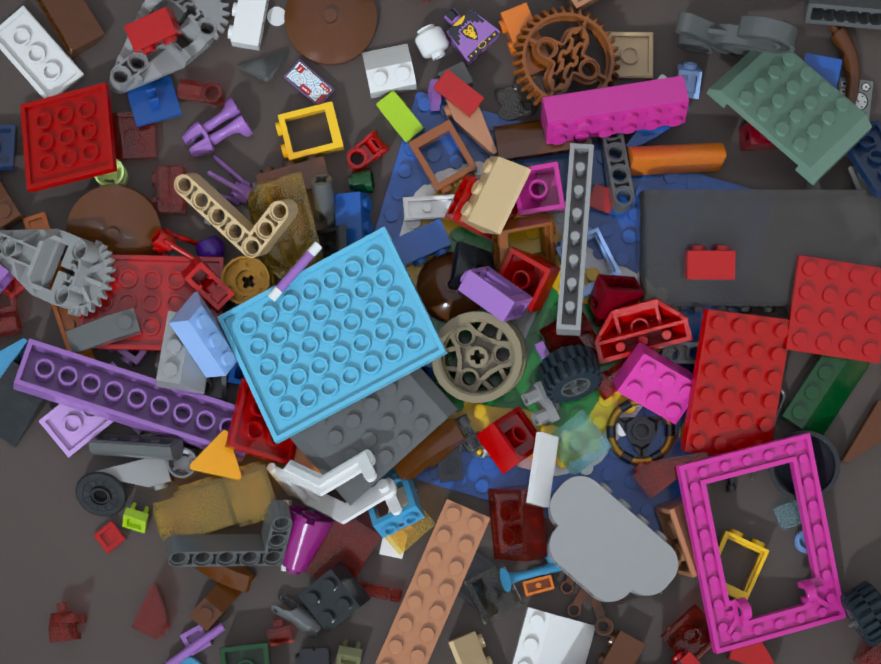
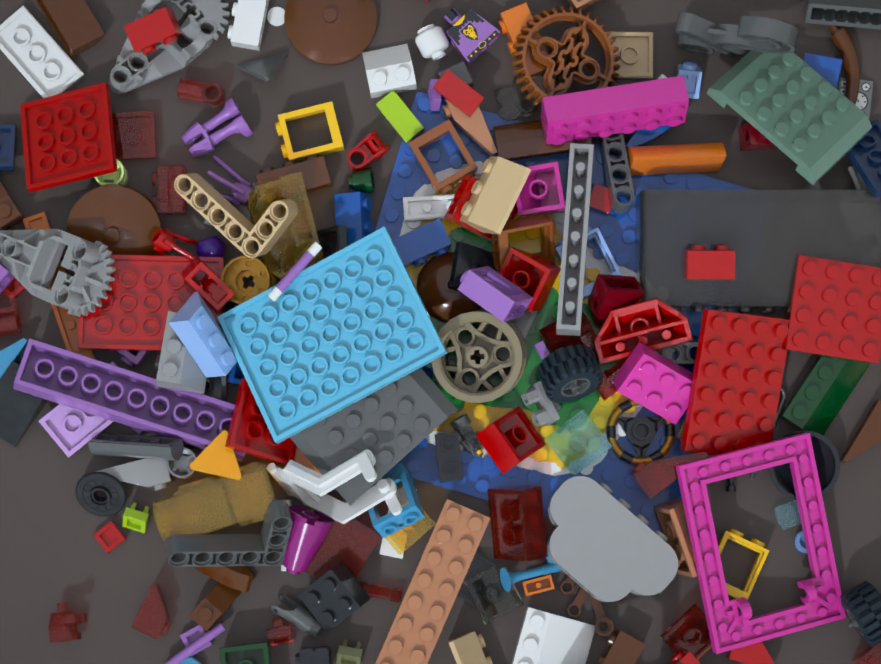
(104, 331): dark grey slope -> none
(154, 102): blue piece -> none
(309, 83): tile -> none
(323, 198): dark grey piece -> none
(431, 450): reddish brown slope -> none
(542, 469): white tile -> none

